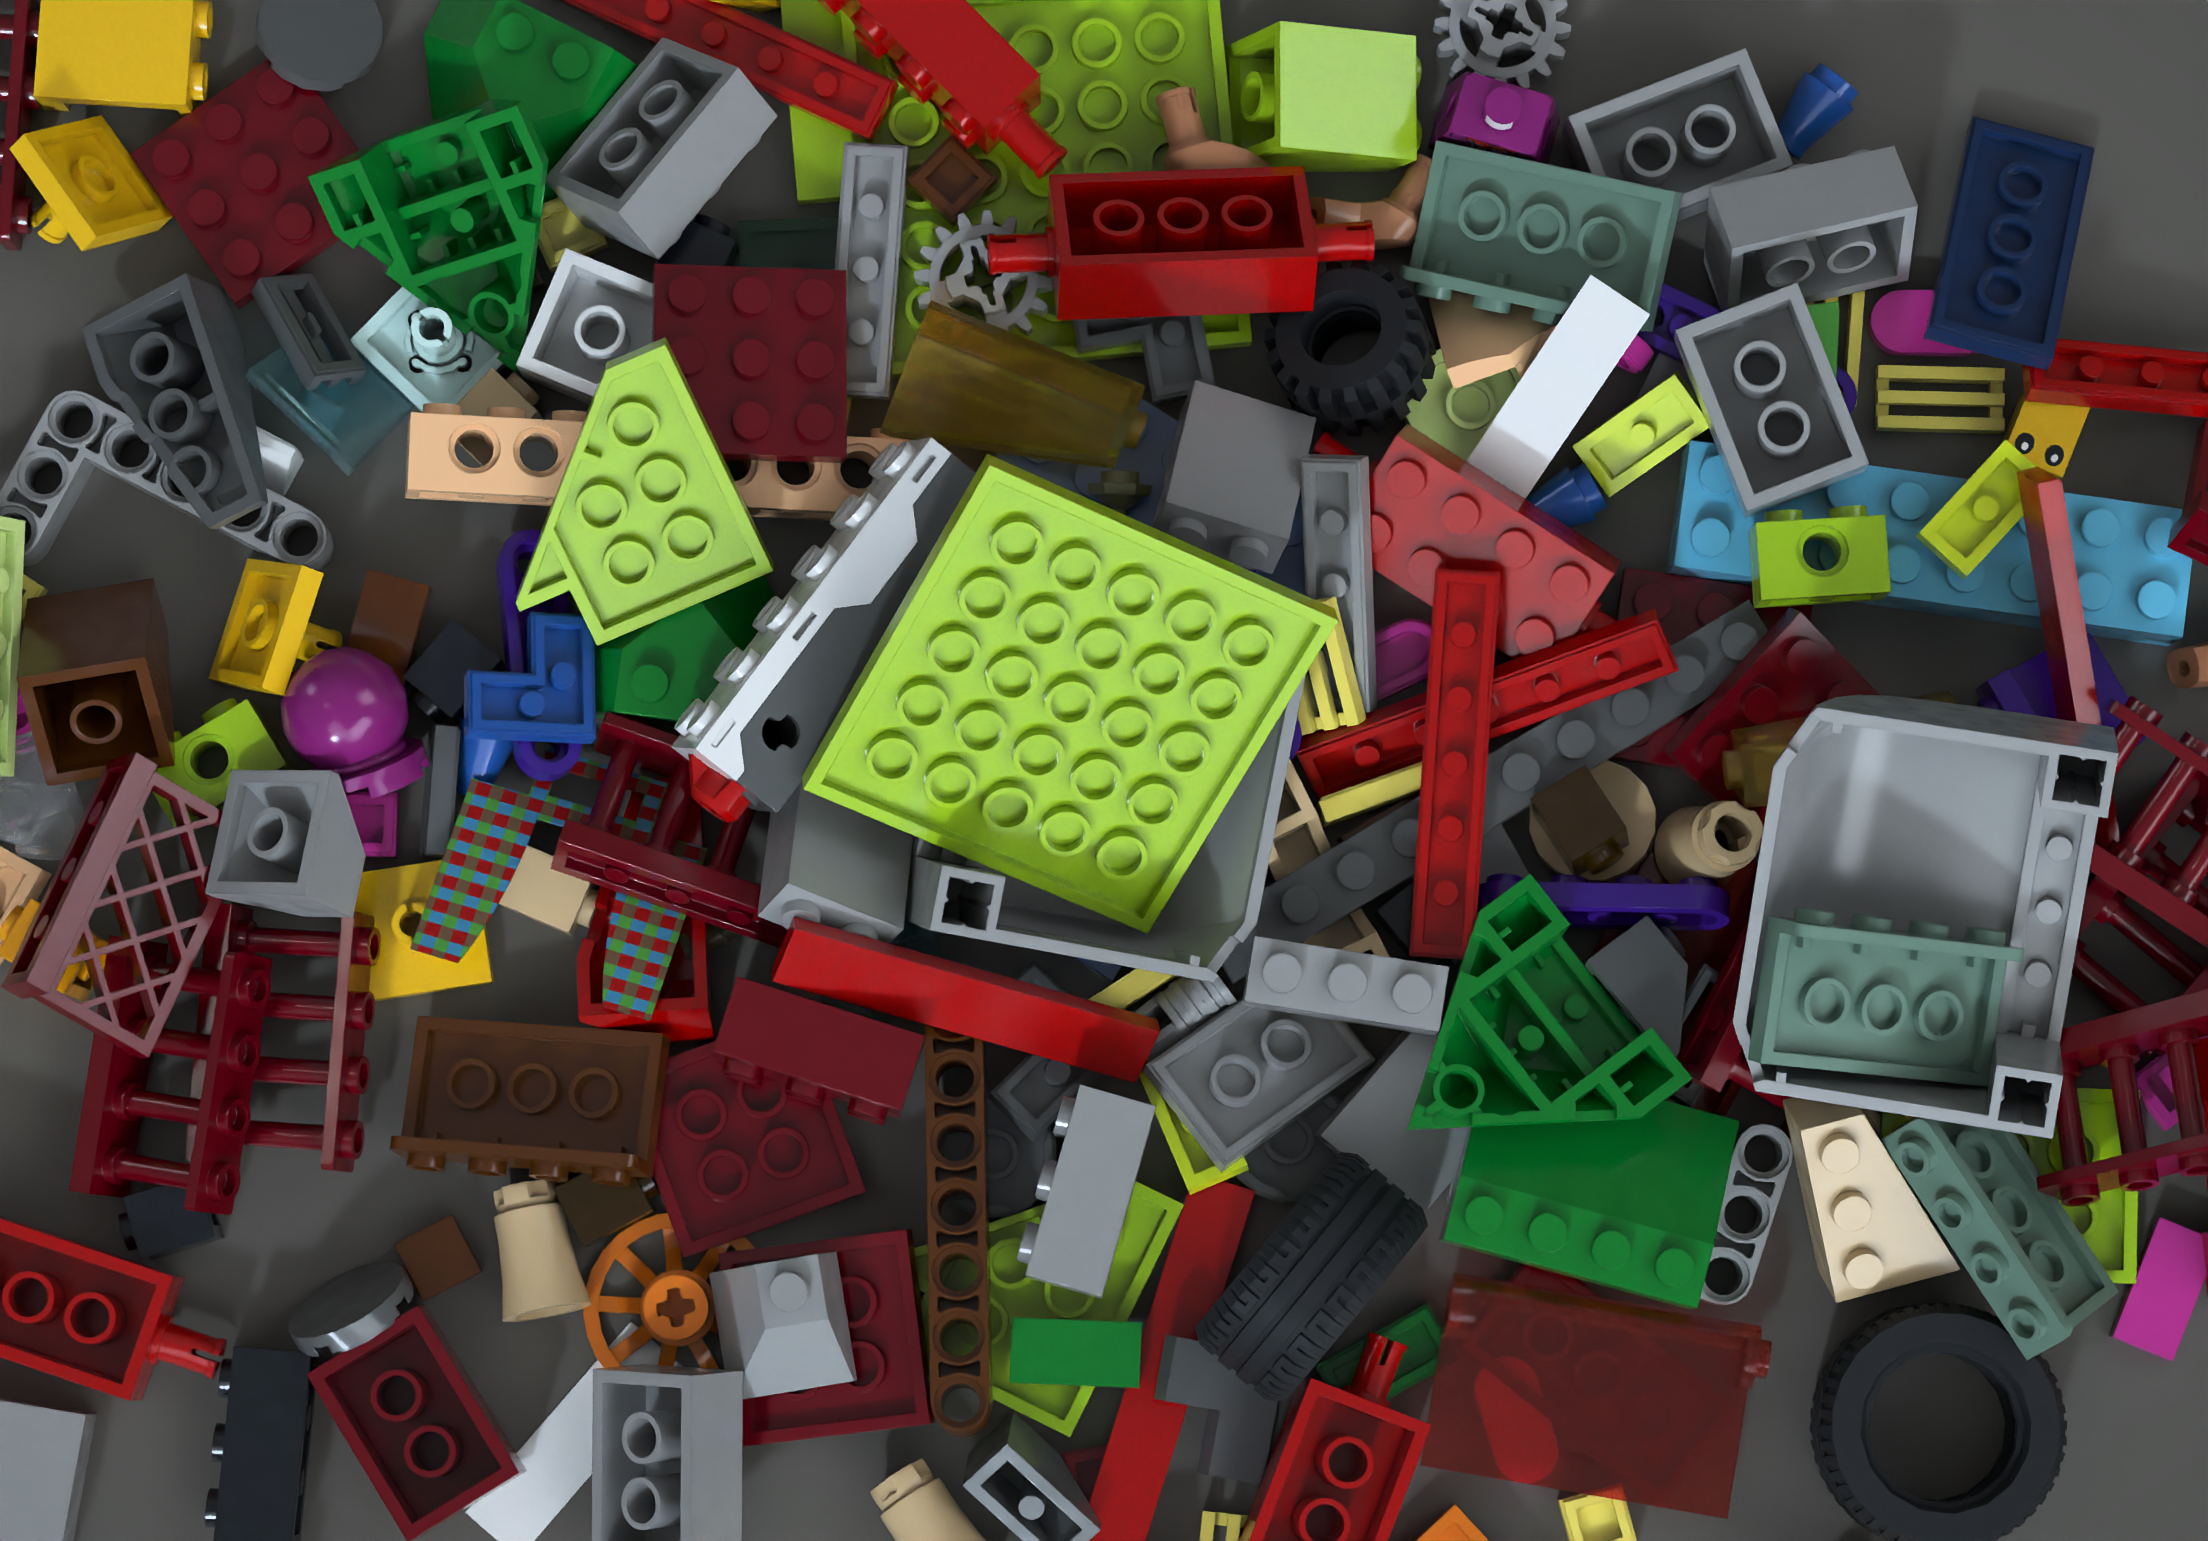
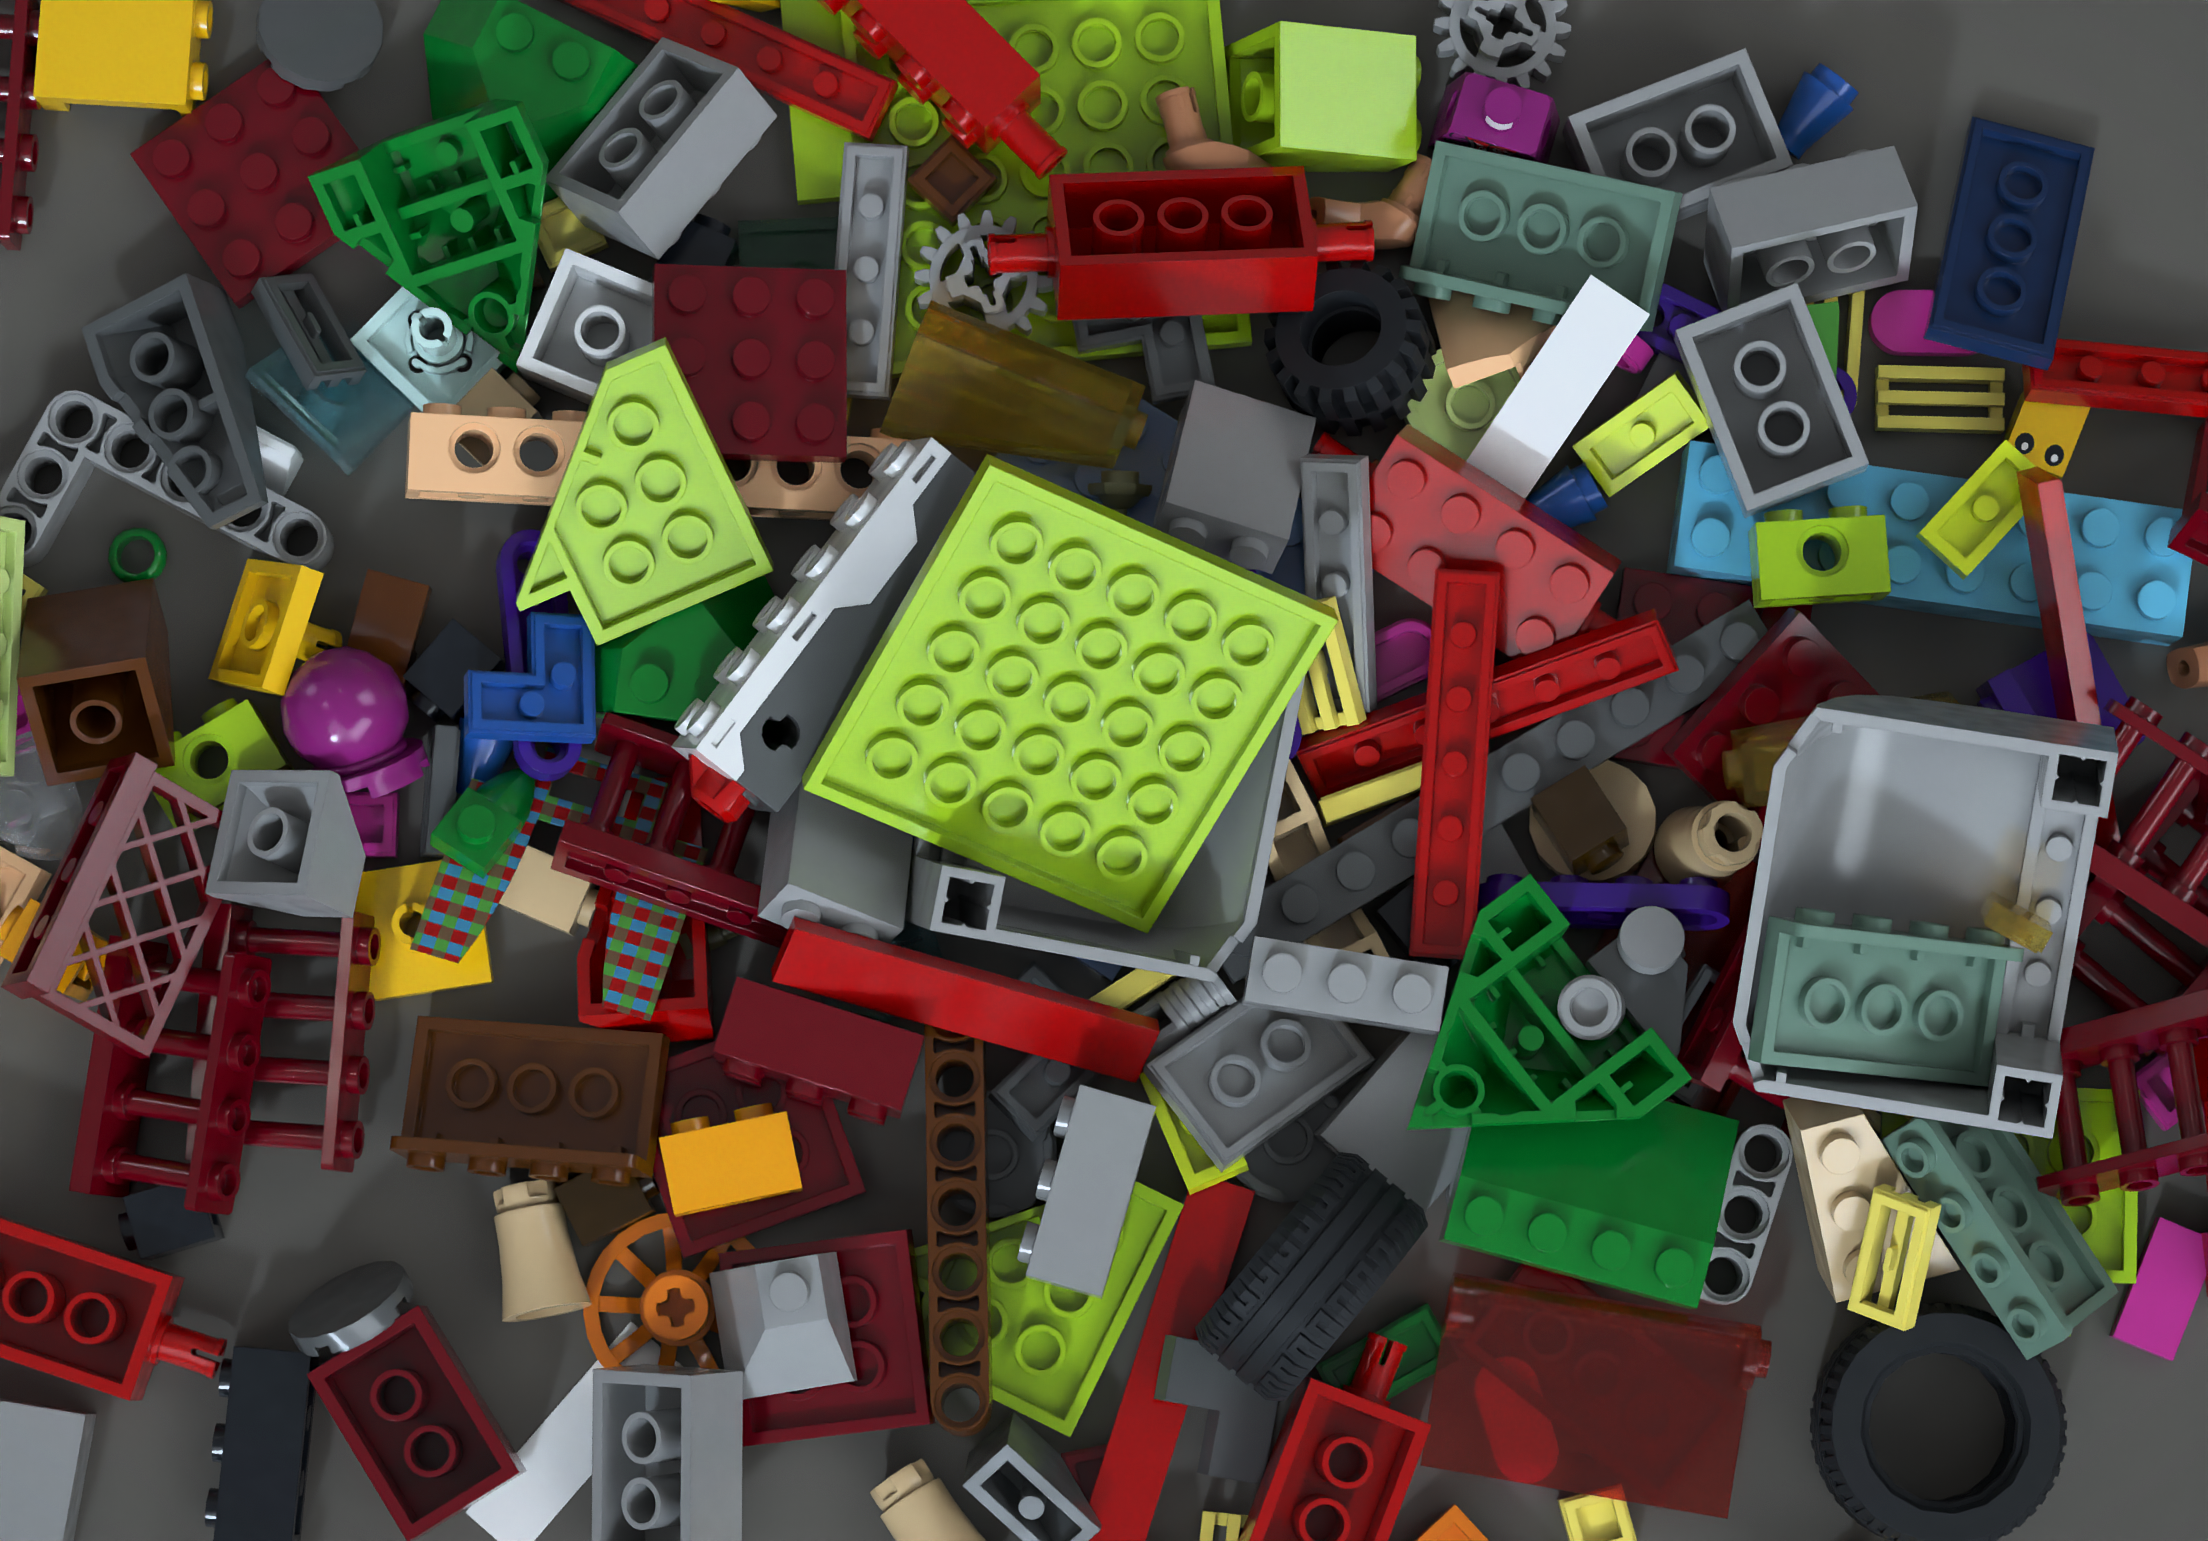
(88, 185): yellow tile -> none
(122, 540): none -> green piece
(438, 1258): reddish brown tile -> none
(485, 821): none -> green plate
(730, 1160): none -> light orange brick
(1075, 1352): green tile -> none
(1591, 1007): none -> light grey tile
(1650, 940): none -> light grey tile
(1916, 1263): none -> light yellow tile
(2016, 923): none -> clear yellow tile

